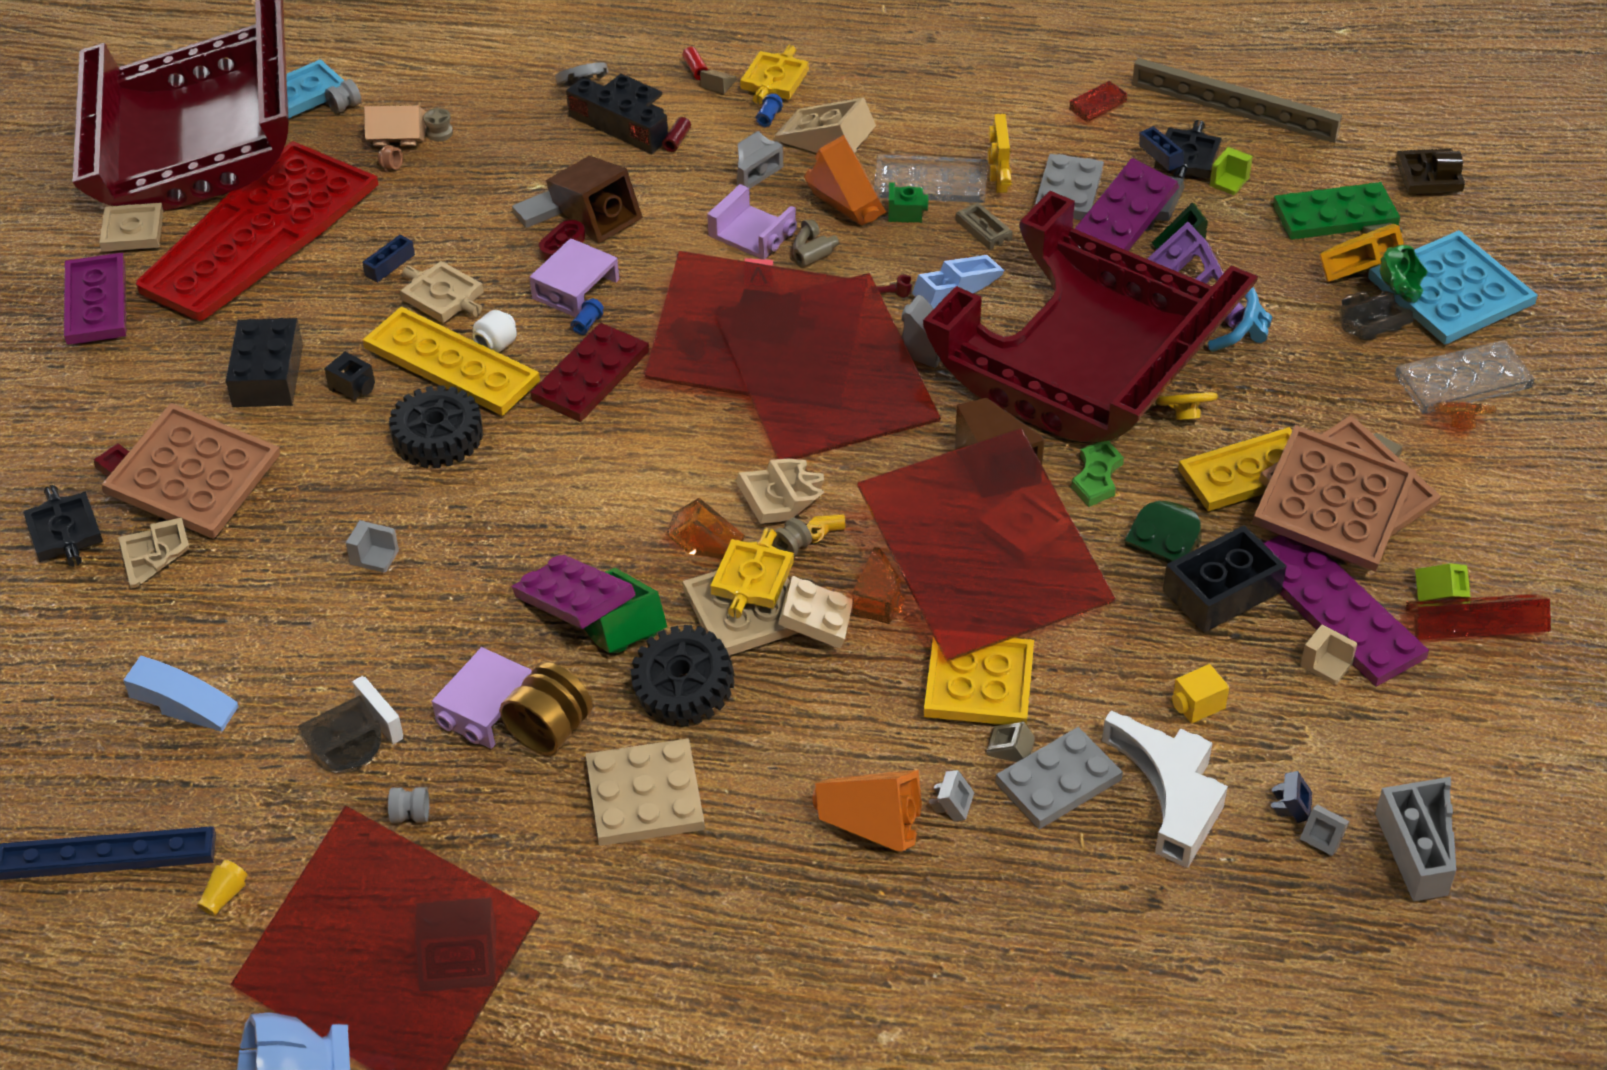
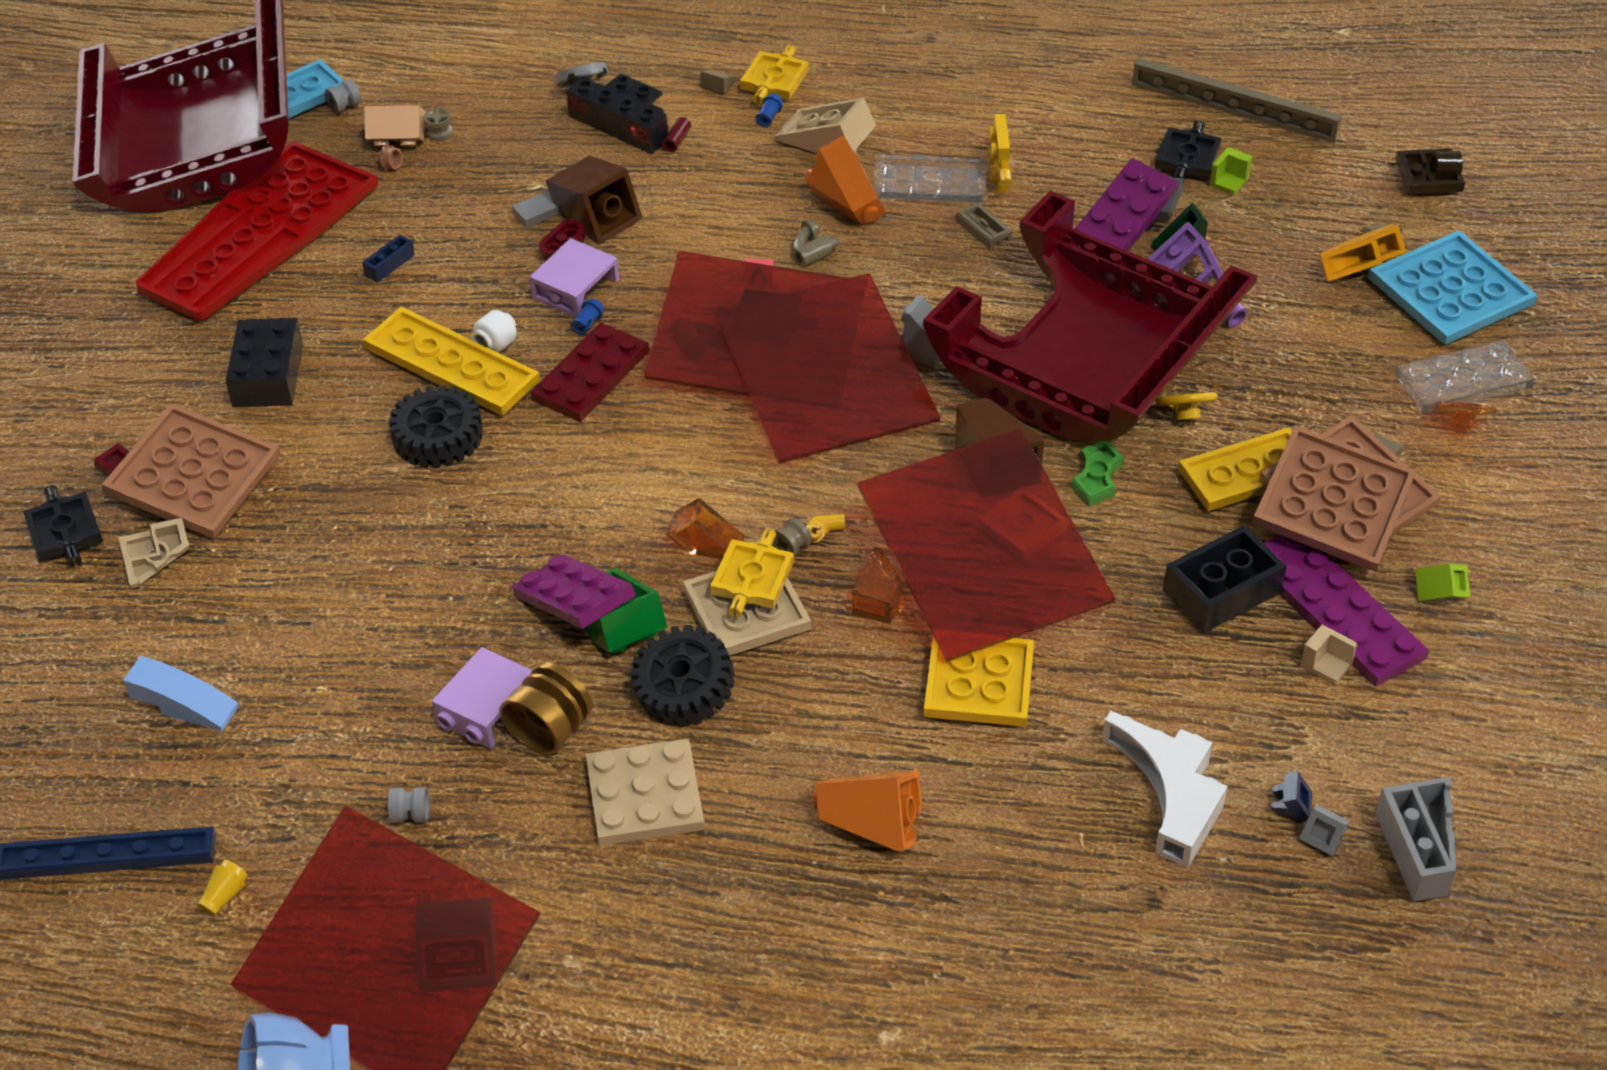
(95, 298): magenta plate -> none
(131, 227): tan plate -> none
(342, 737): clear smoke slope -> none
(355, 380): black brick -> none
(372, 546): light grey panel -> none
(379, 709): white tile -> none
(441, 291): tan plate -> none
(694, 61): red axle -> none
(747, 227): lavender panel -> none
(758, 159): light grey slope -> none
(780, 490): tan plate -> none
(816, 612): tan plate -> none
(901, 288): dark red hand -> none
(906, 204): green brick -> none
(953, 796): light grey tile -> none
(966, 273): light blue slope -> none
(1011, 742): dark tan slope -> none
(1058, 777): light grey plate -> none
(1074, 179): light grey plate -> none
(1098, 101): clear red plate -> none
(1161, 148): dark blue piece -> none
(1165, 531): dark green slope -> none
(1200, 693): yellow brick -> none
(1254, 320): dark azure piece -> none
(1335, 210): green plate -> none
(1371, 316): clear smoke slope -> none
(1403, 272): green hair -> none
(1480, 616): clear red fence -> none

